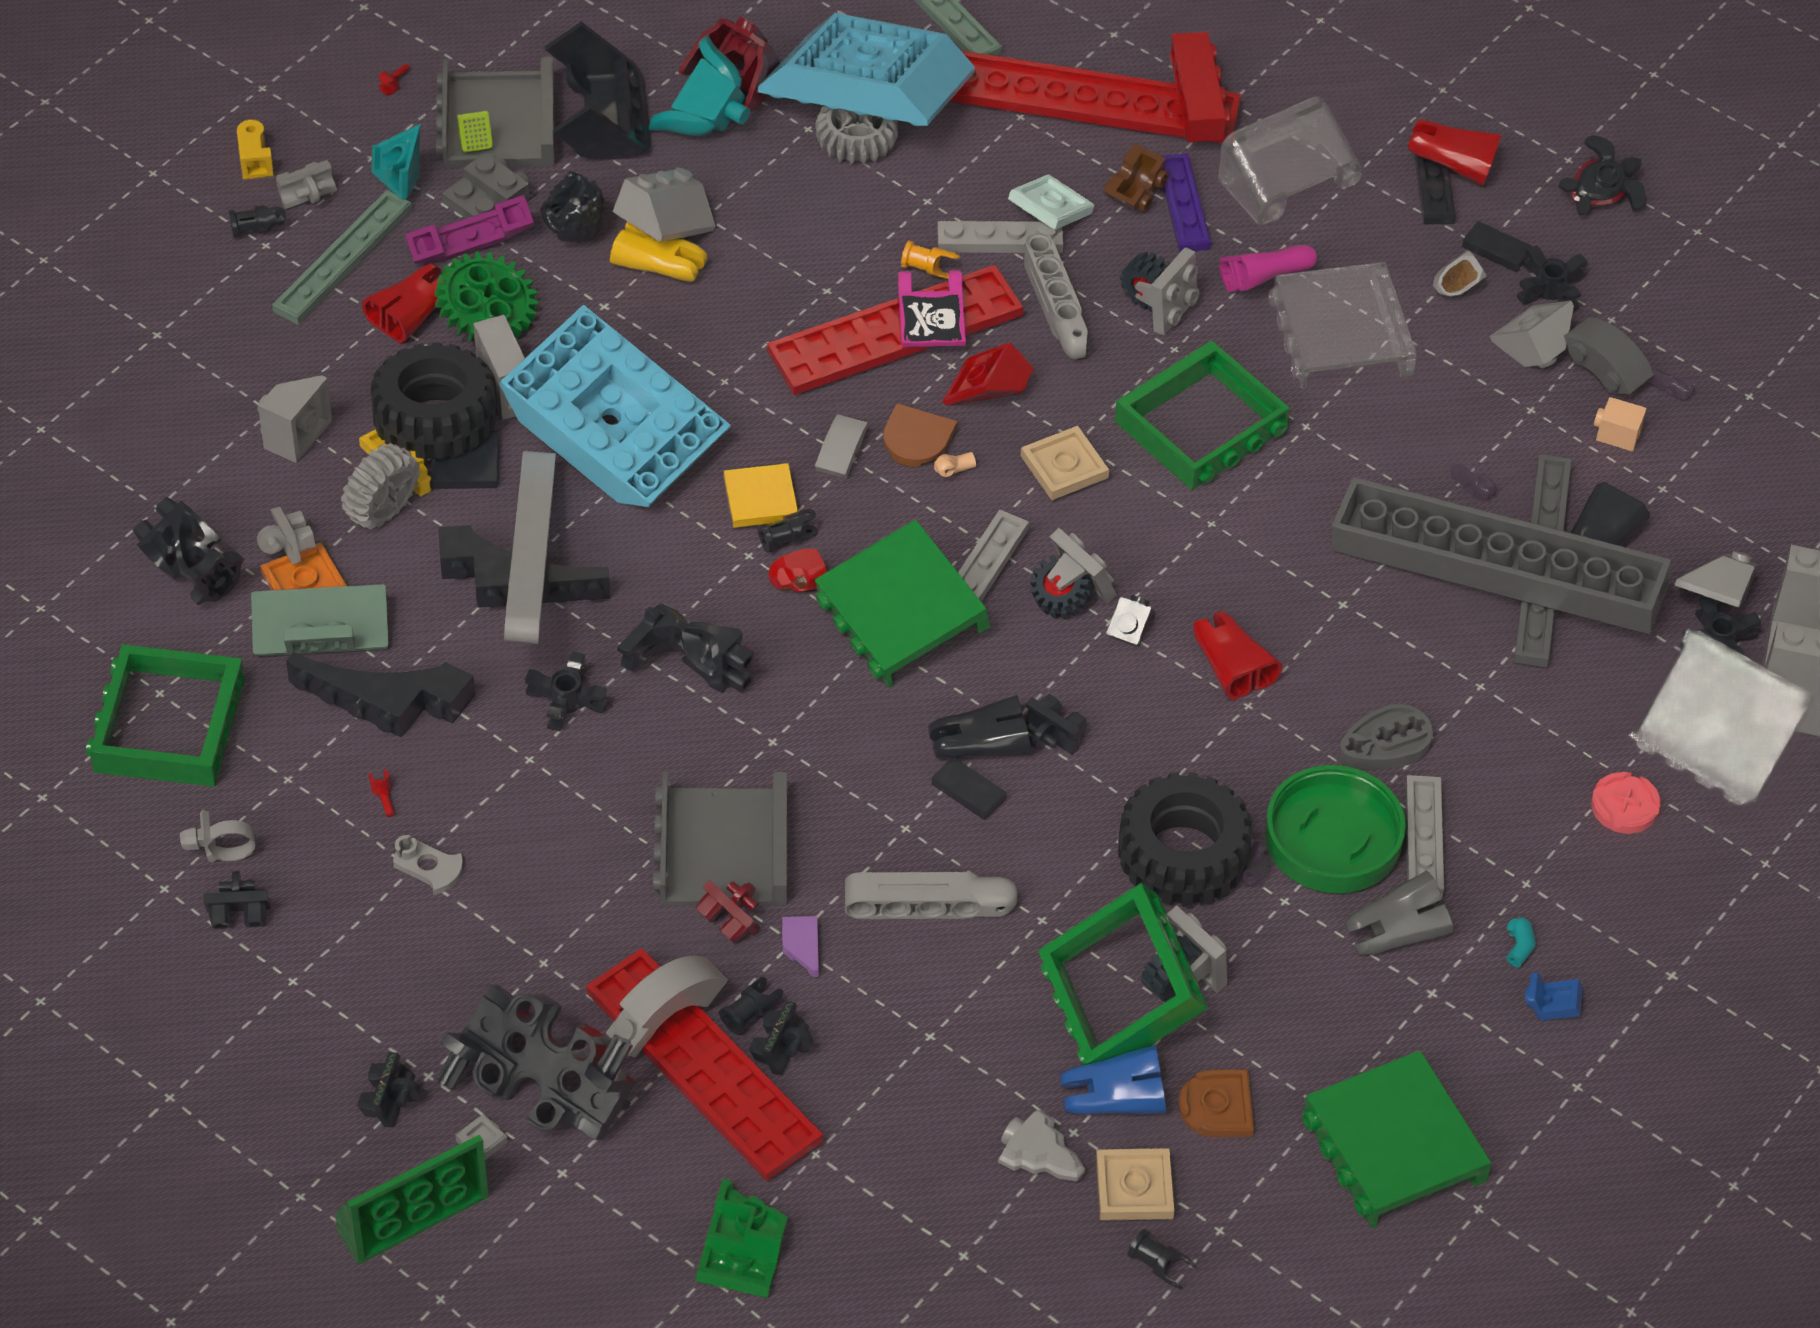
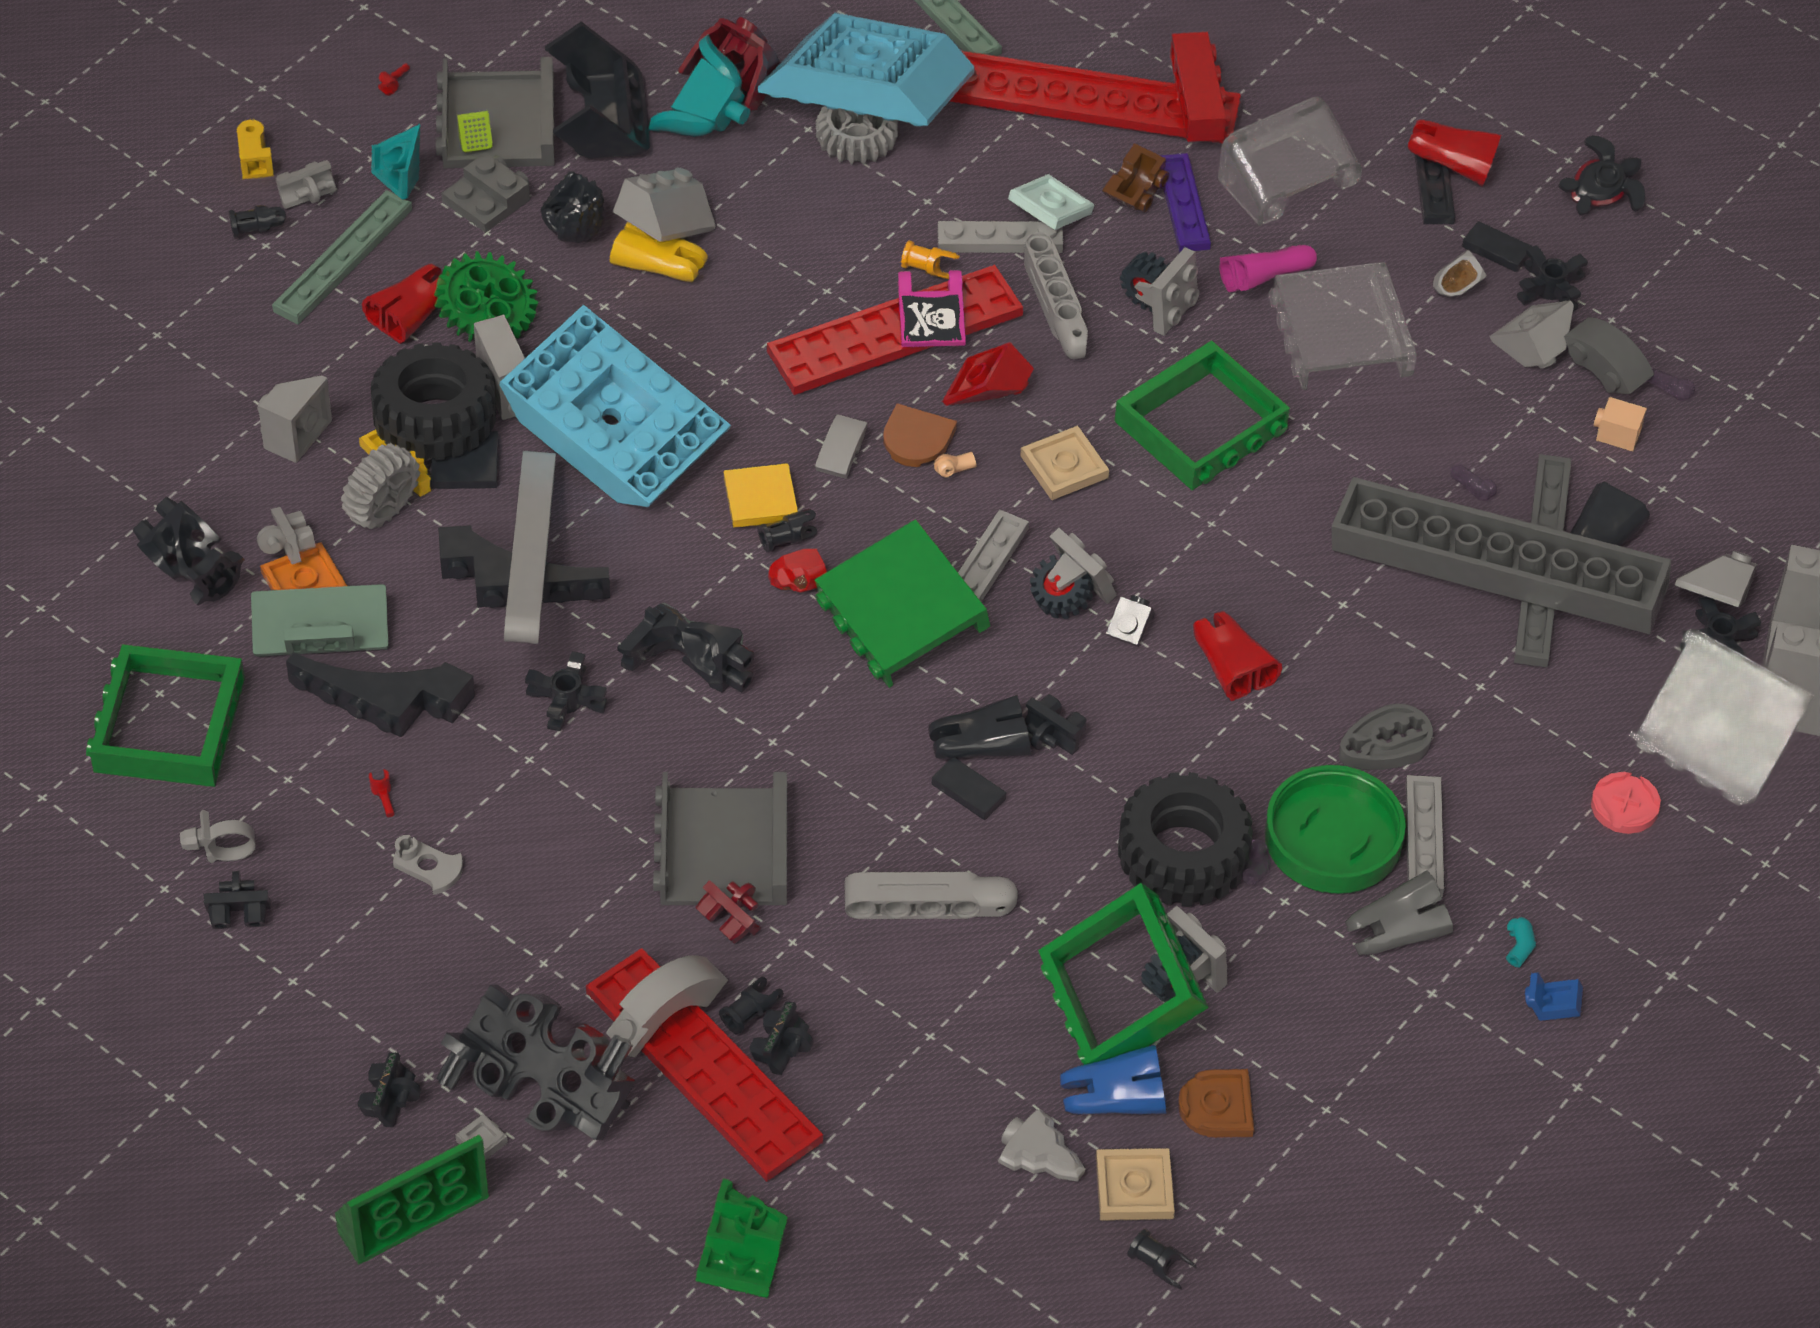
(471, 233): magenta slope -> none
(801, 941): medium lavender tile -> none
(1394, 1136): green panel -> none

